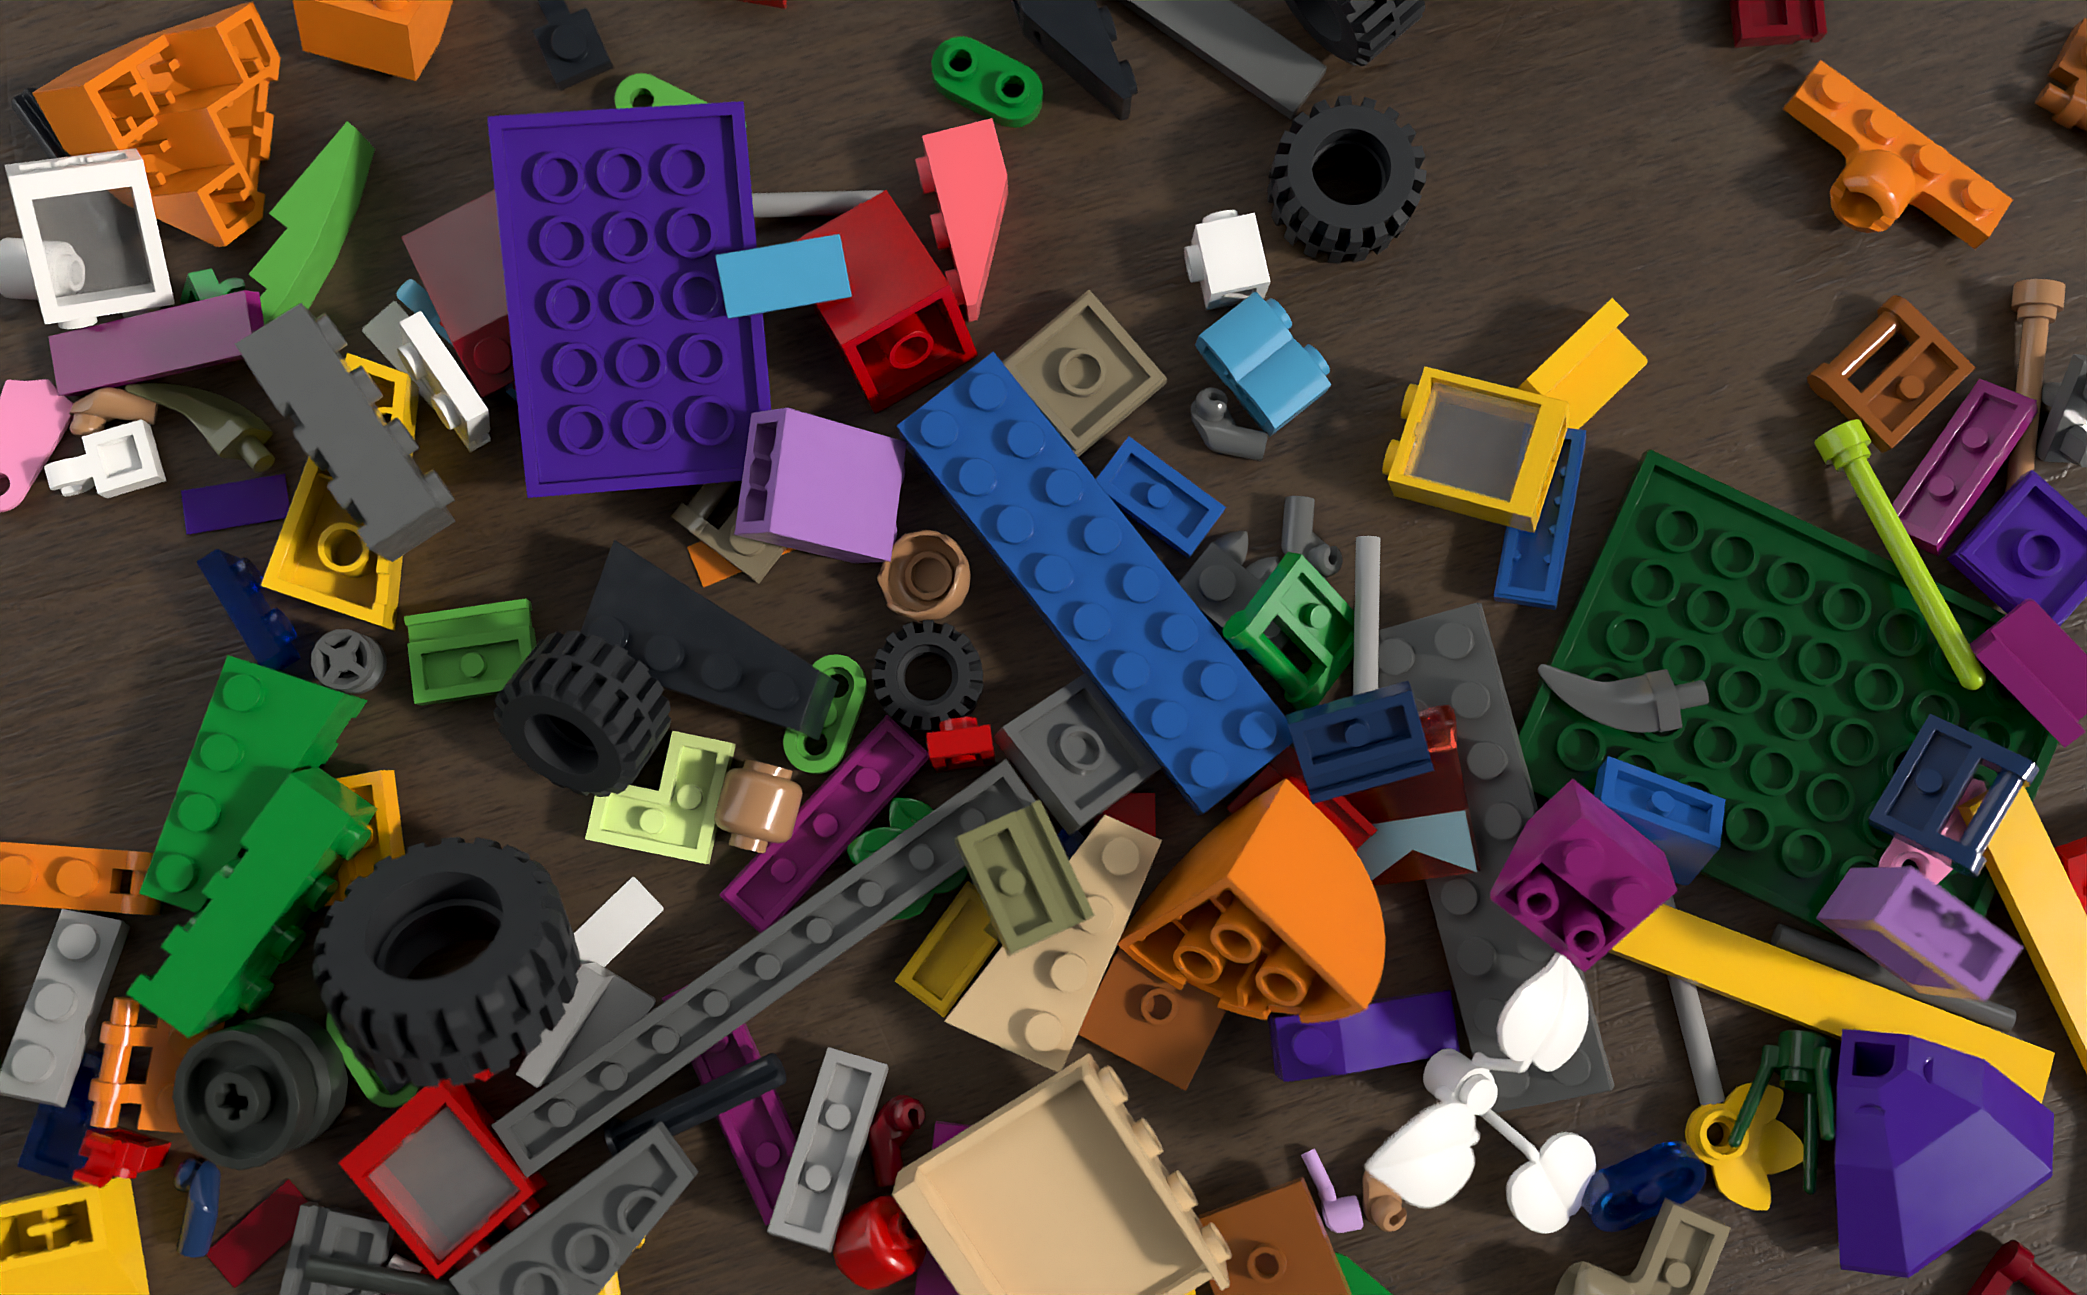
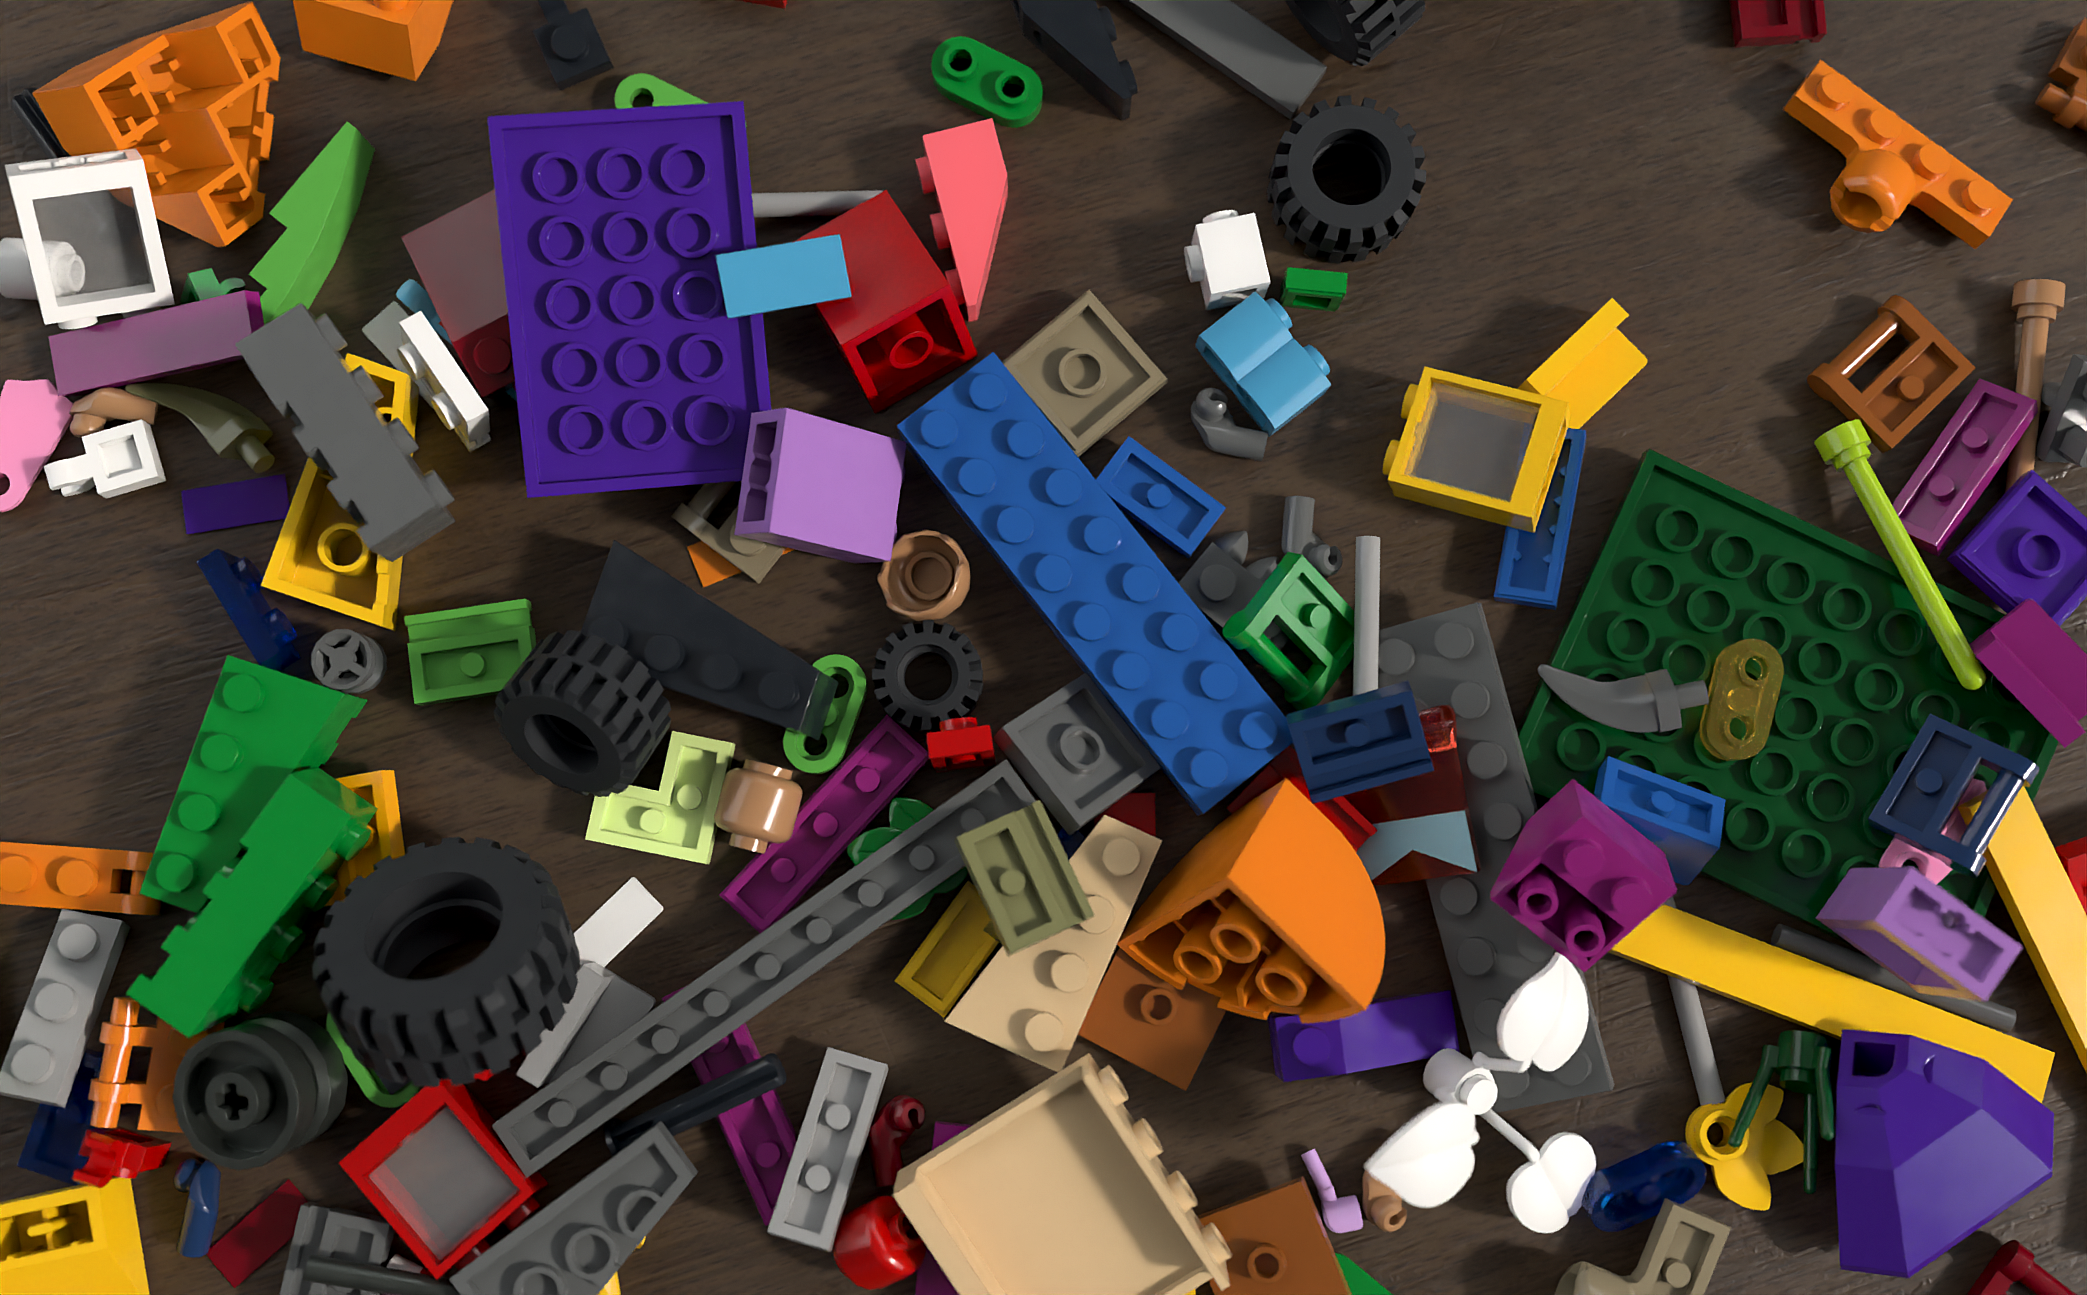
(1312, 289): none -> green tile
(1739, 696): none -> clear yellow plate

